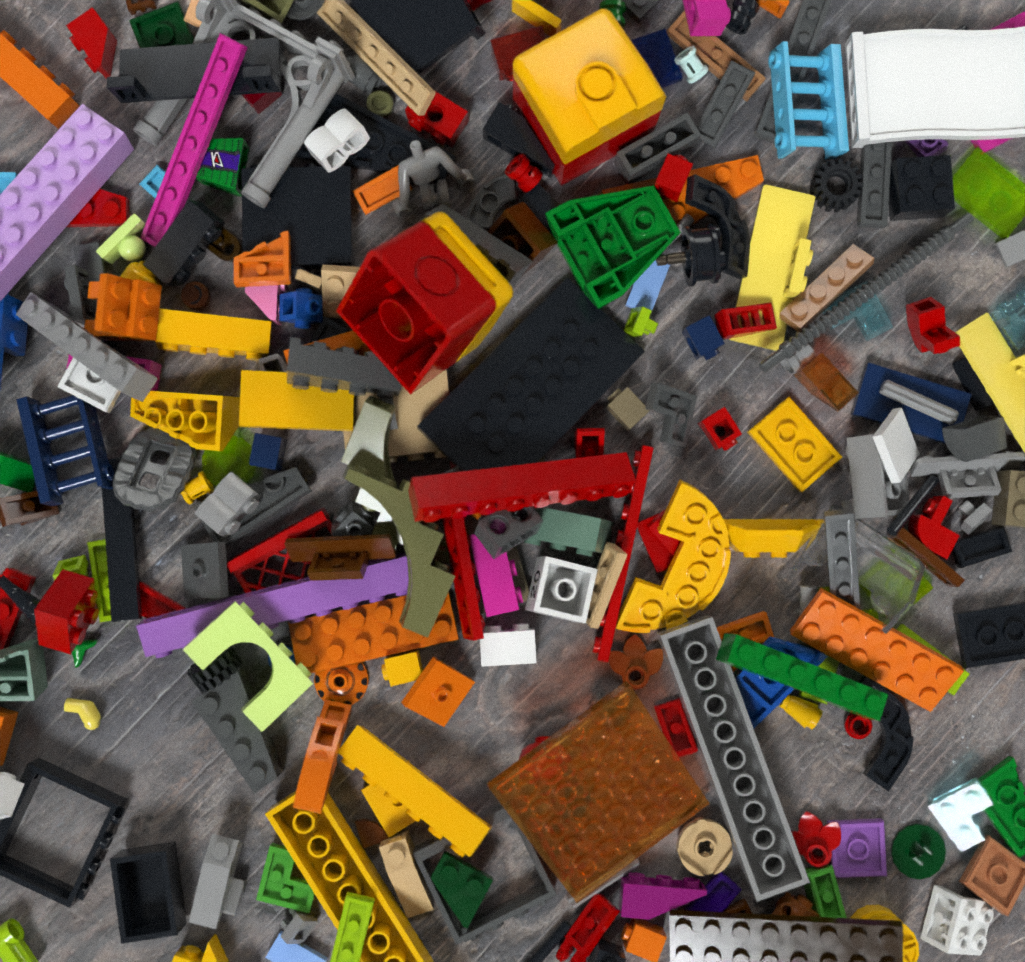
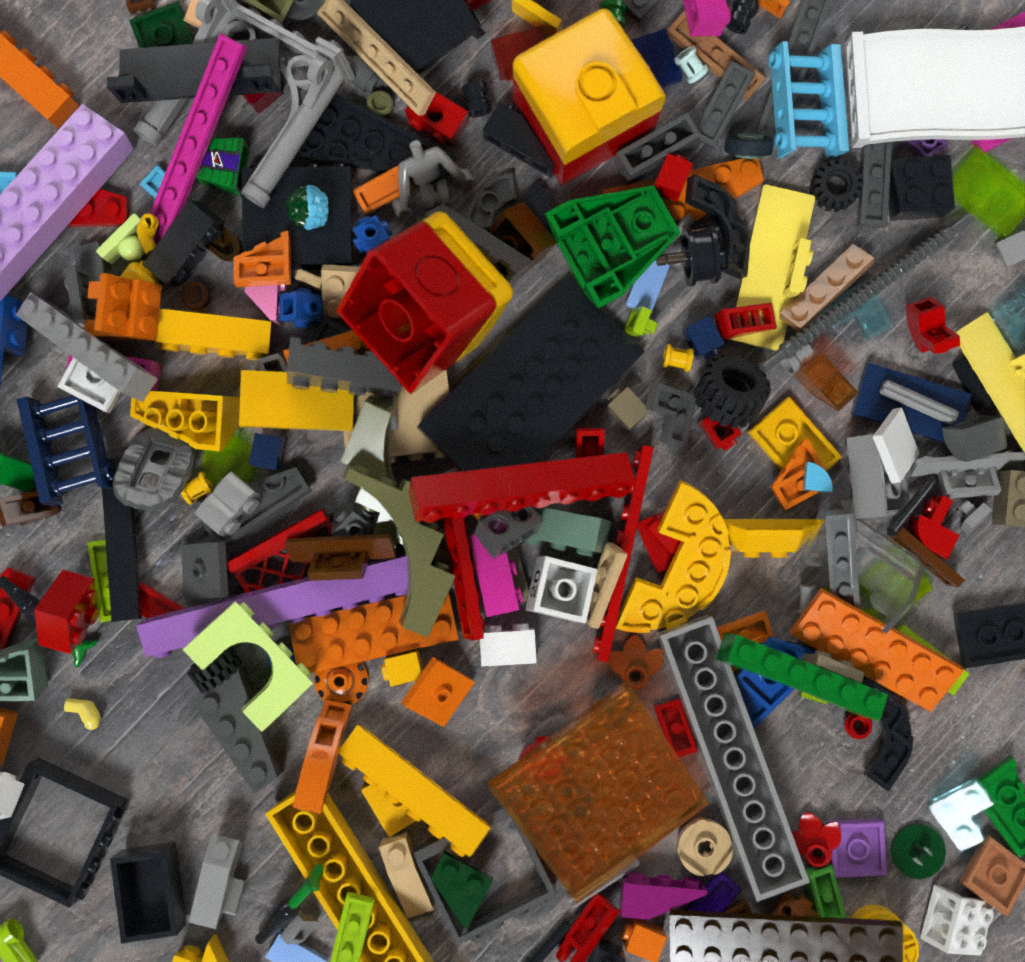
(76, 564): lime tile -> none
(96, 40): red slope -> none
(146, 232): none -> yellow arm
(280, 886): bright green plate -> none
(289, 907): none -> piece
(307, 207): none -> piece
(336, 140): white brick -> none
(365, 228): none -> blue brick
(370, 832): reddish brown tile -> none
(476, 96): none -> black wheel
(525, 174): red wheel -> none
(677, 357): none -> yellow bush
(732, 391): none -> black tyre
(749, 145): none -> black wheel
(789, 482): none -> orange wing
(802, 711): yellow cone -> none
(816, 478): none -> medium azure tile
(839, 667): none -> dark tan plate
(981, 547): black tile -> none

